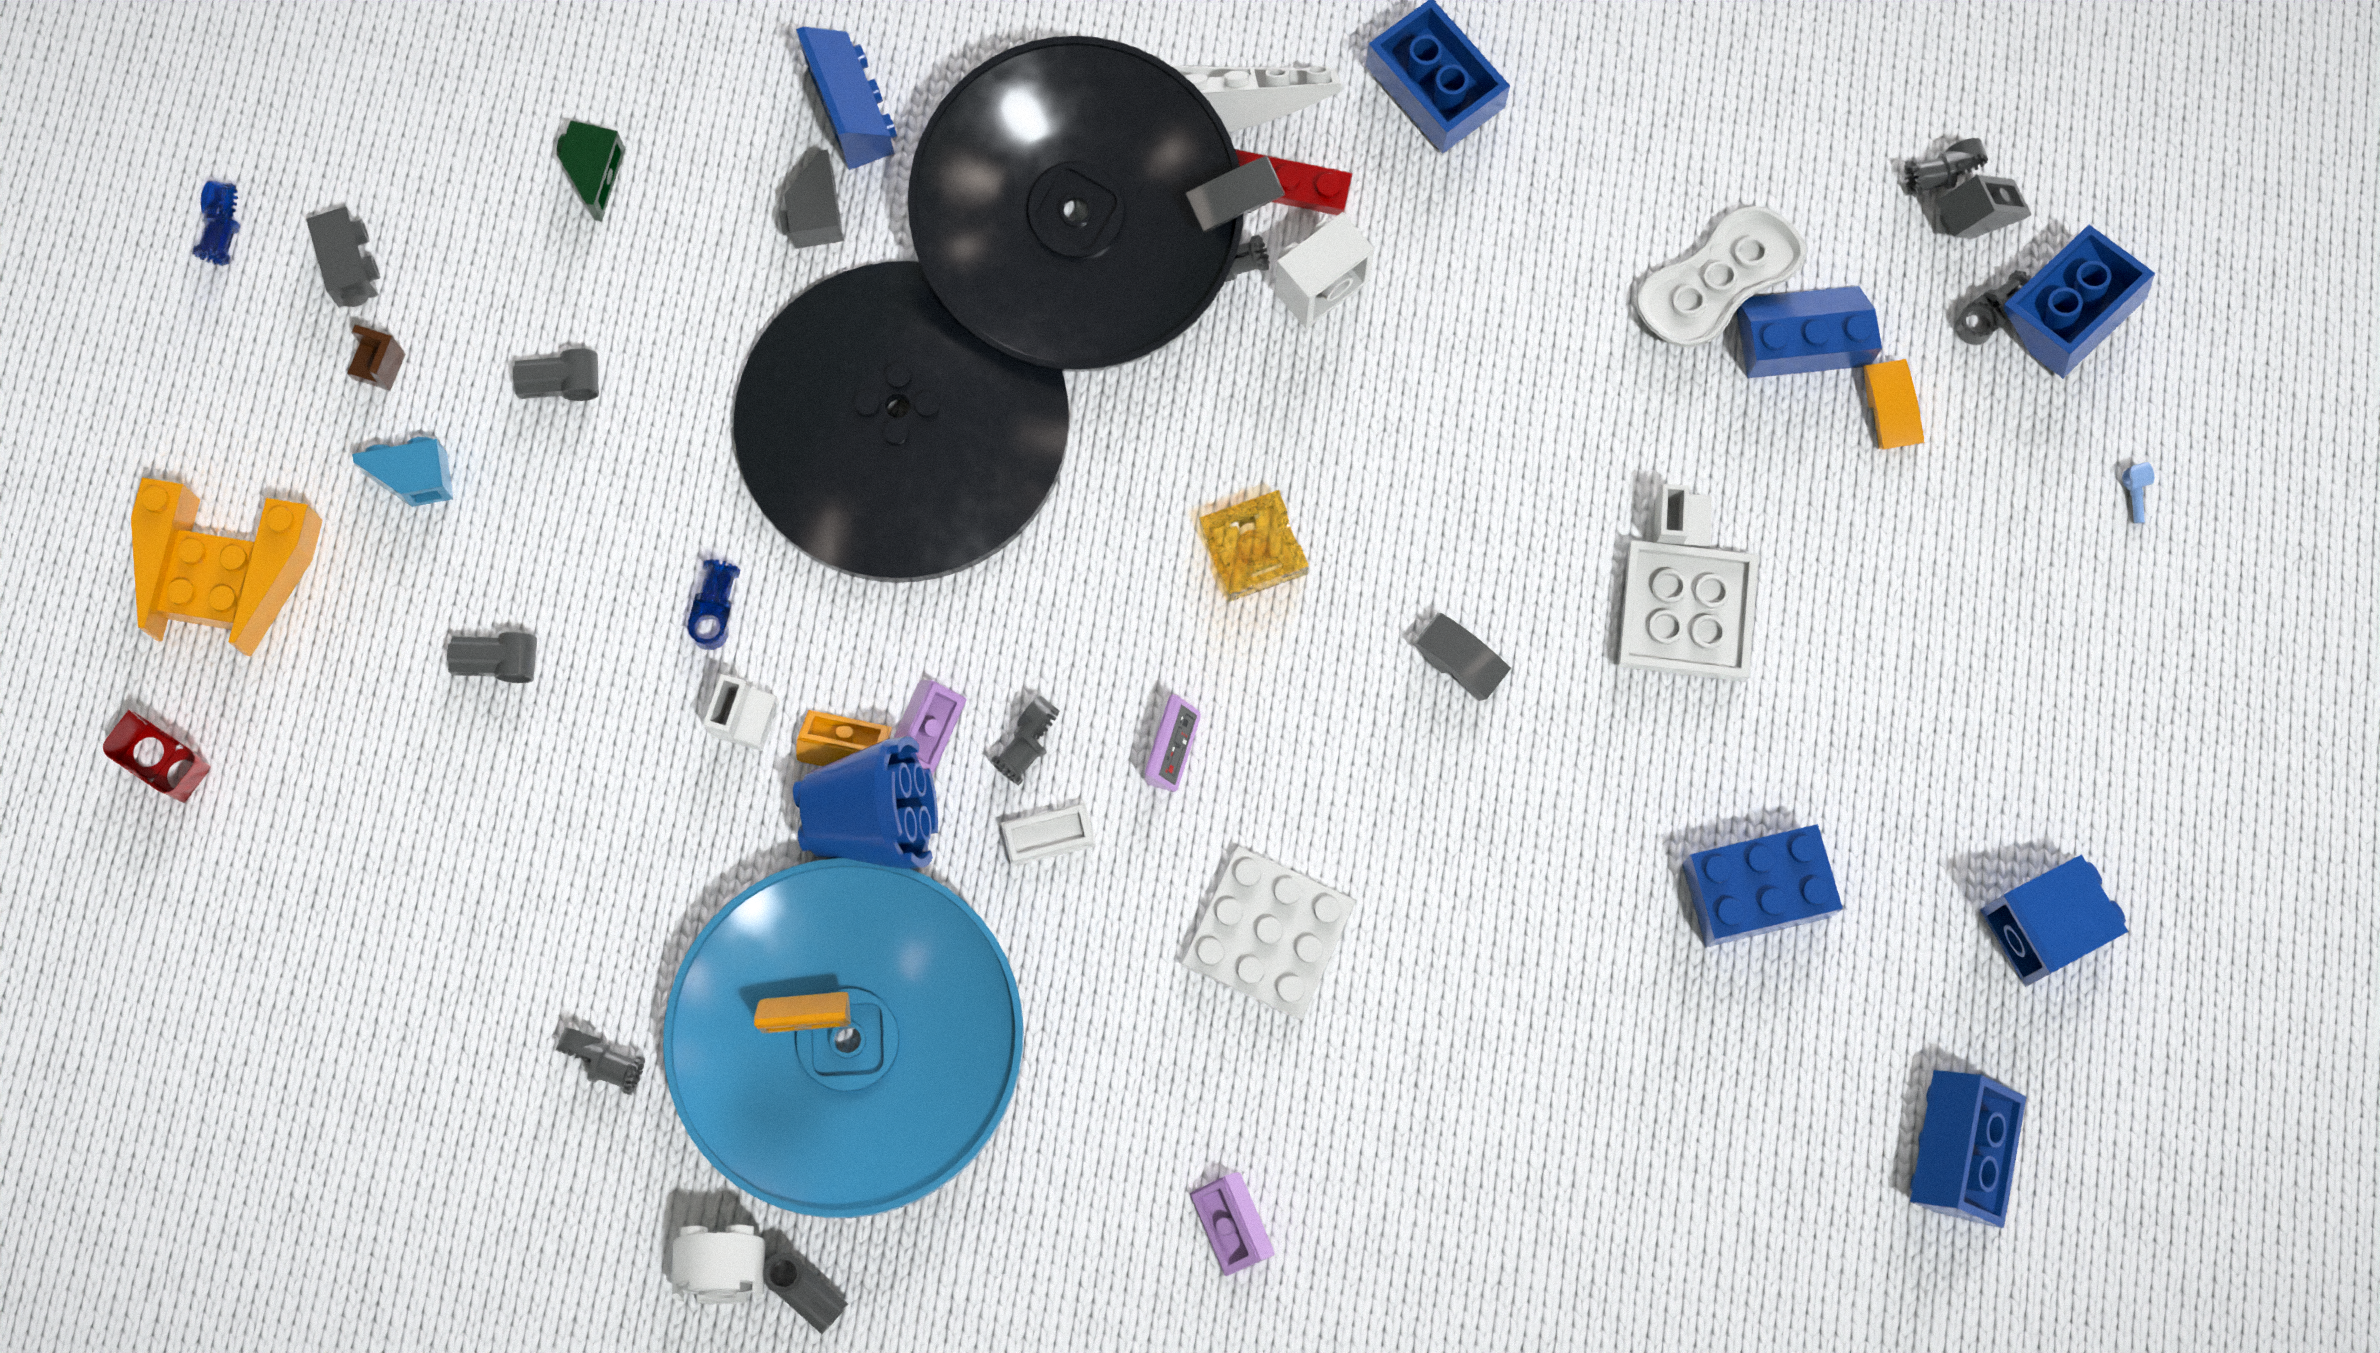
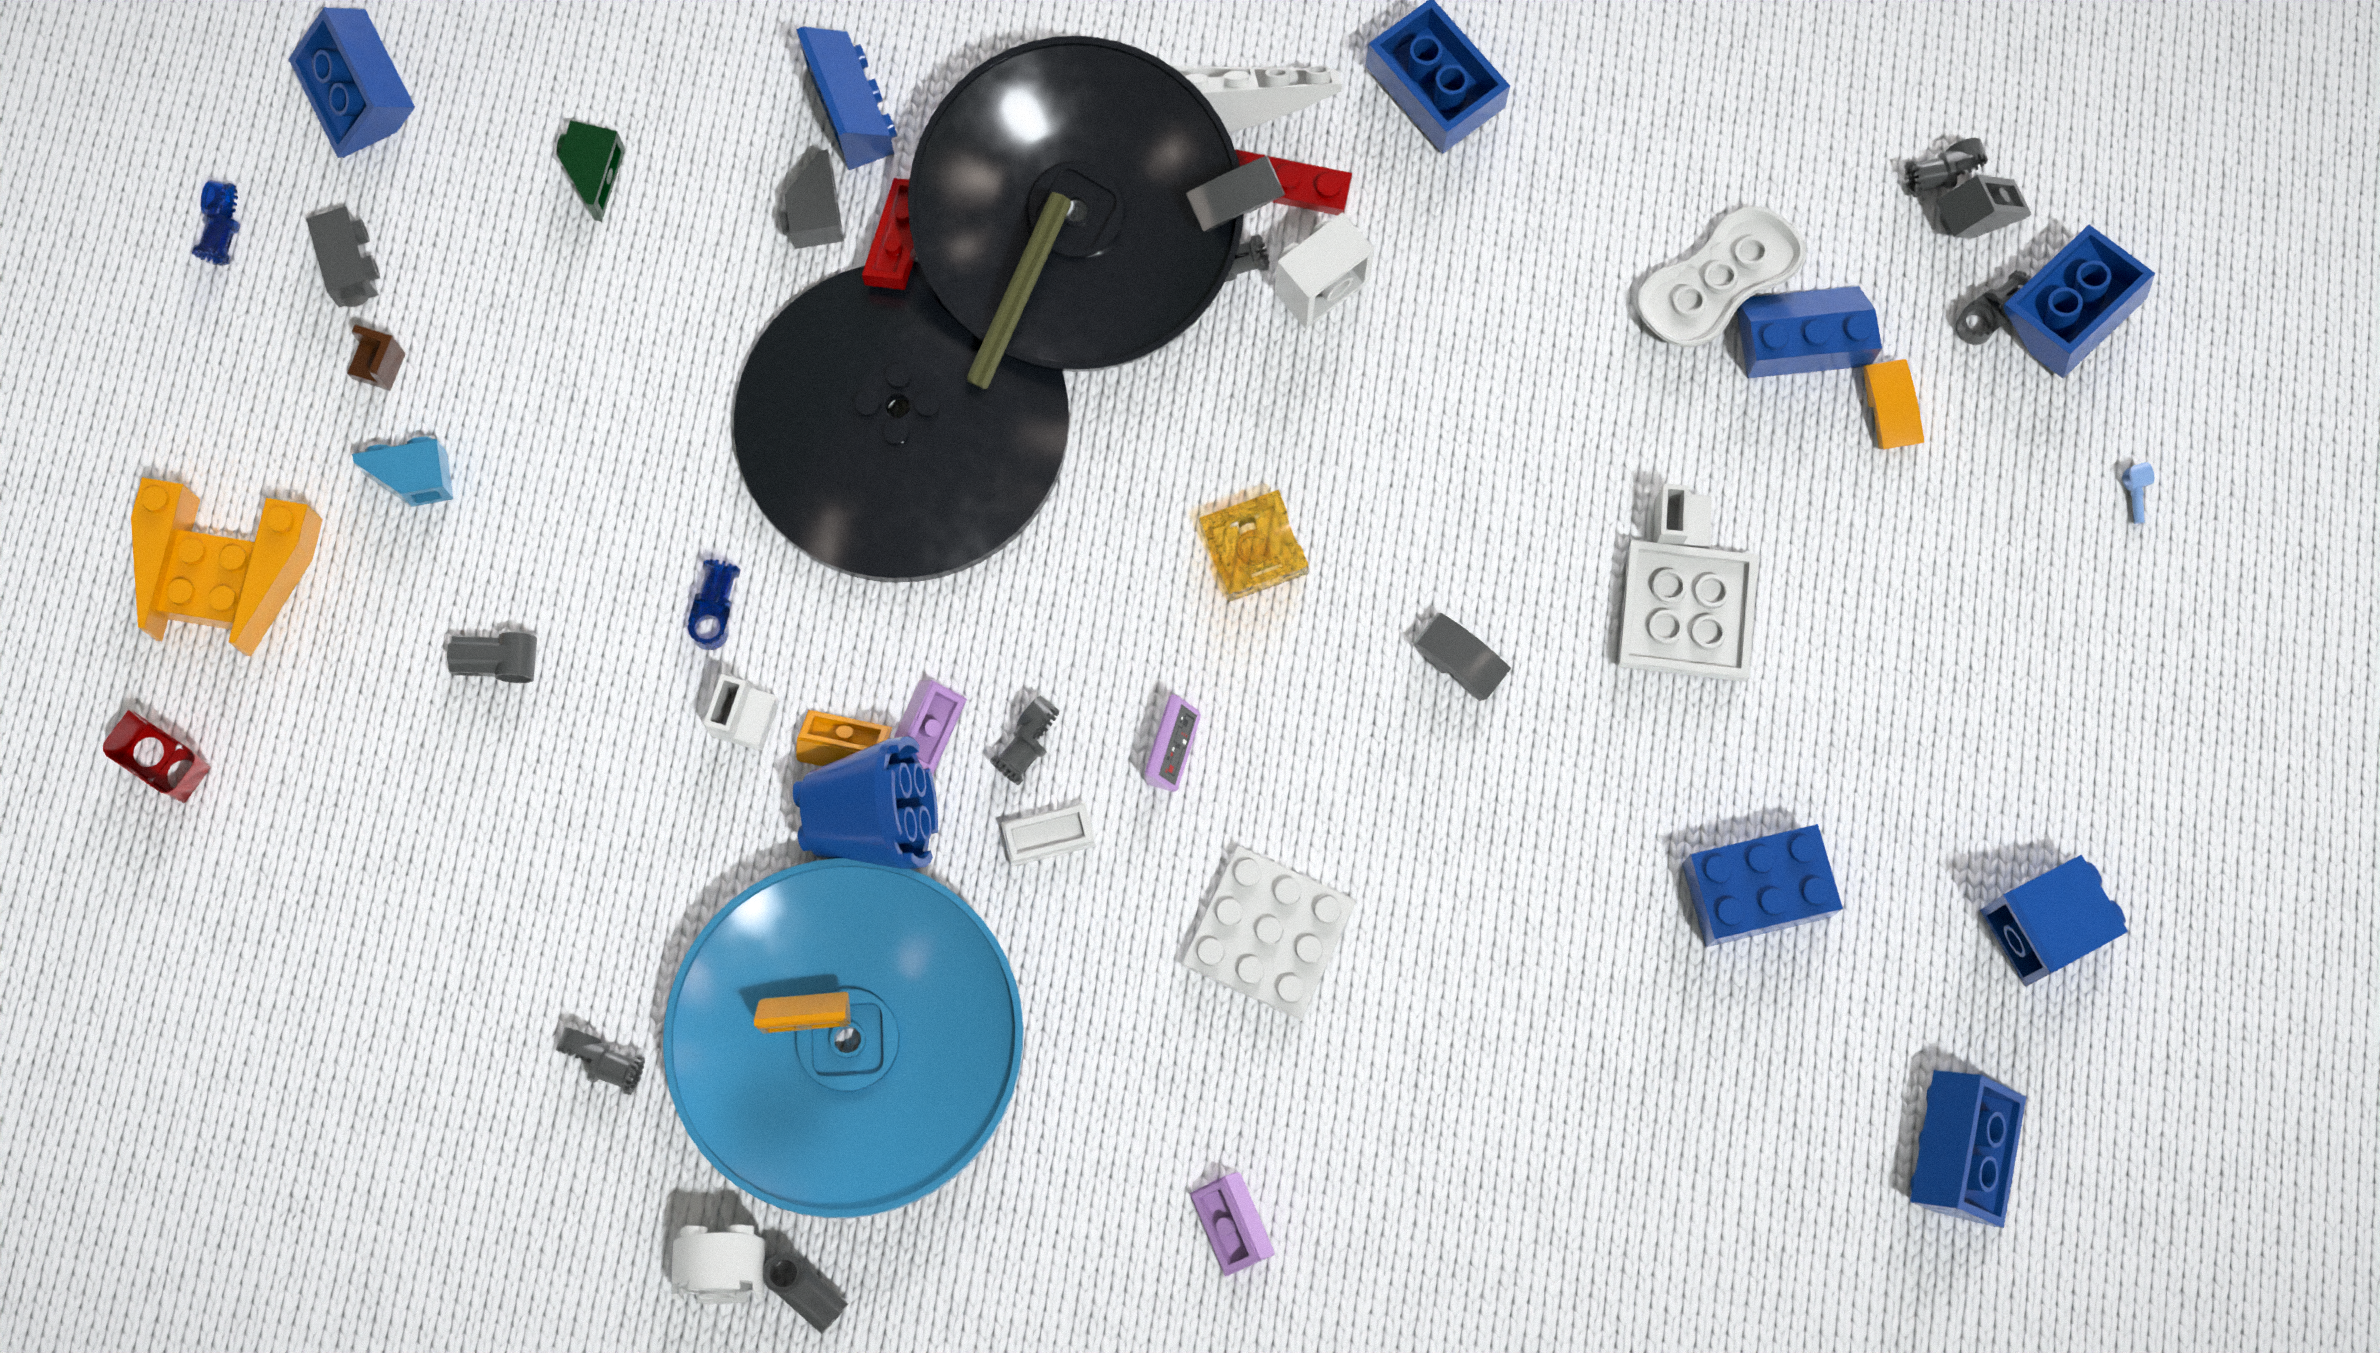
(350, 80): none -> blue slope
(570, 376): dark grey piece -> none
(892, 246): none -> red plate
(1019, 290): none -> olive axle

